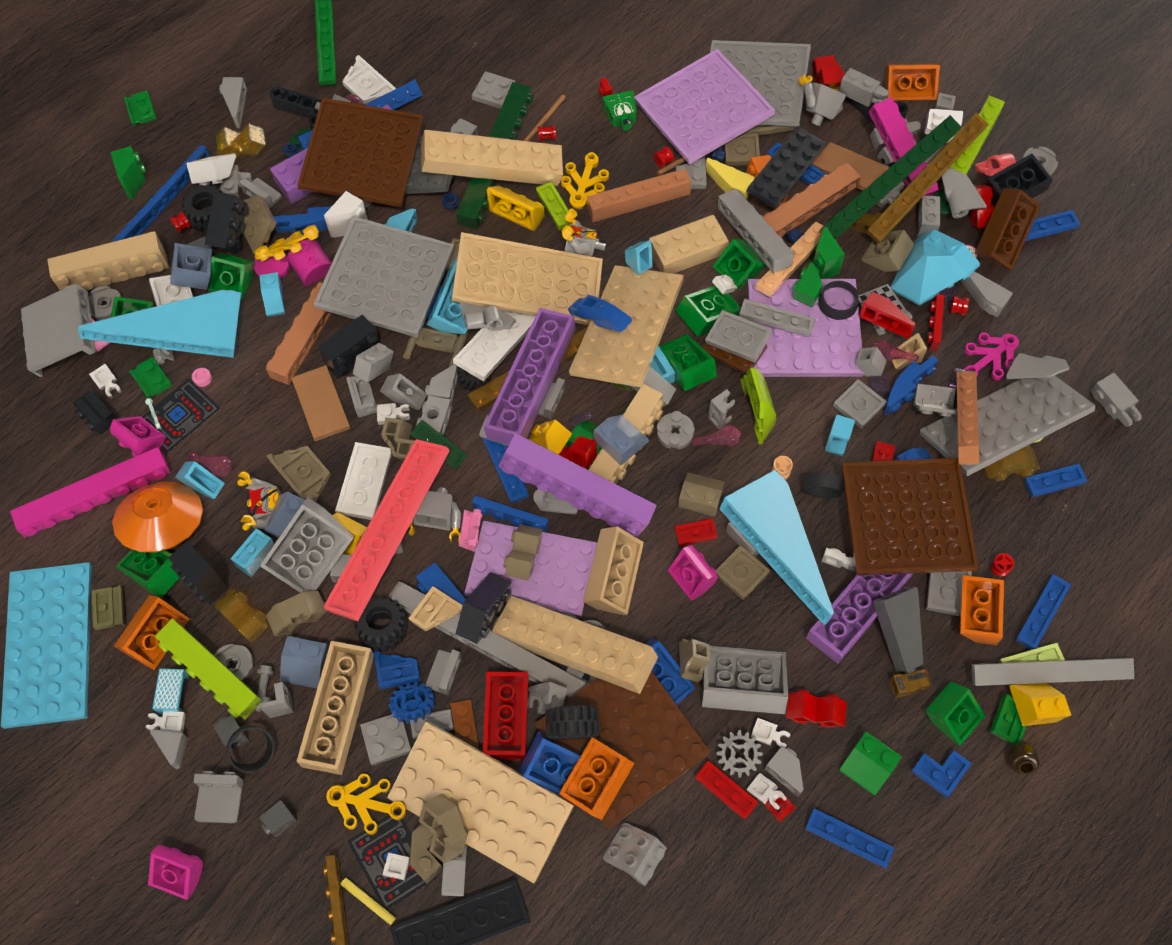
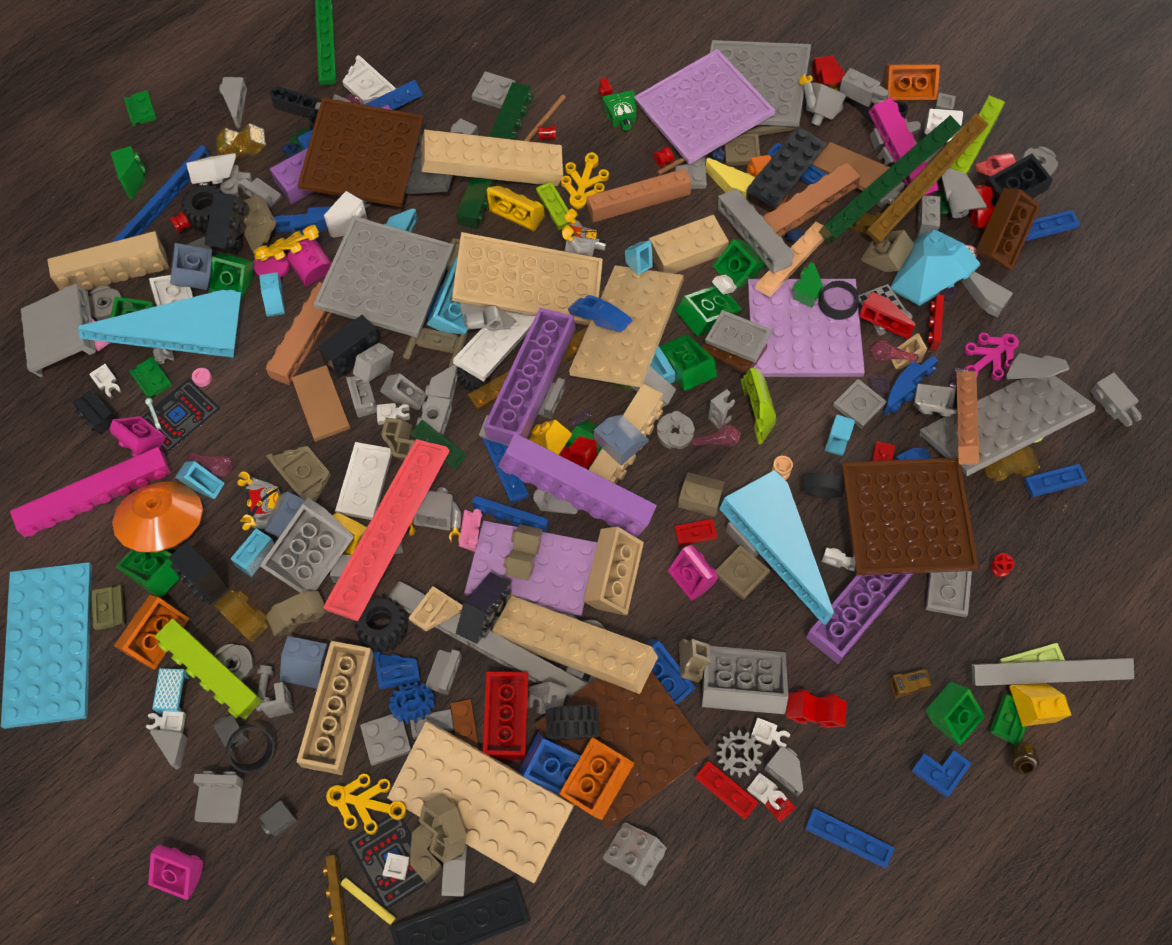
(435, 577): blue slope -> none
(452, 198): dark blue plate -> none
(777, 317): light grey plate -> none
(828, 256): green slope -> none
(870, 763): green slope -> none
(871, 361): light grey brick -> none
(902, 627): dark grey slope -> none
(959, 305): red wheel -> none
(982, 609): orange slope -> none
(1043, 612): blue plate -> none

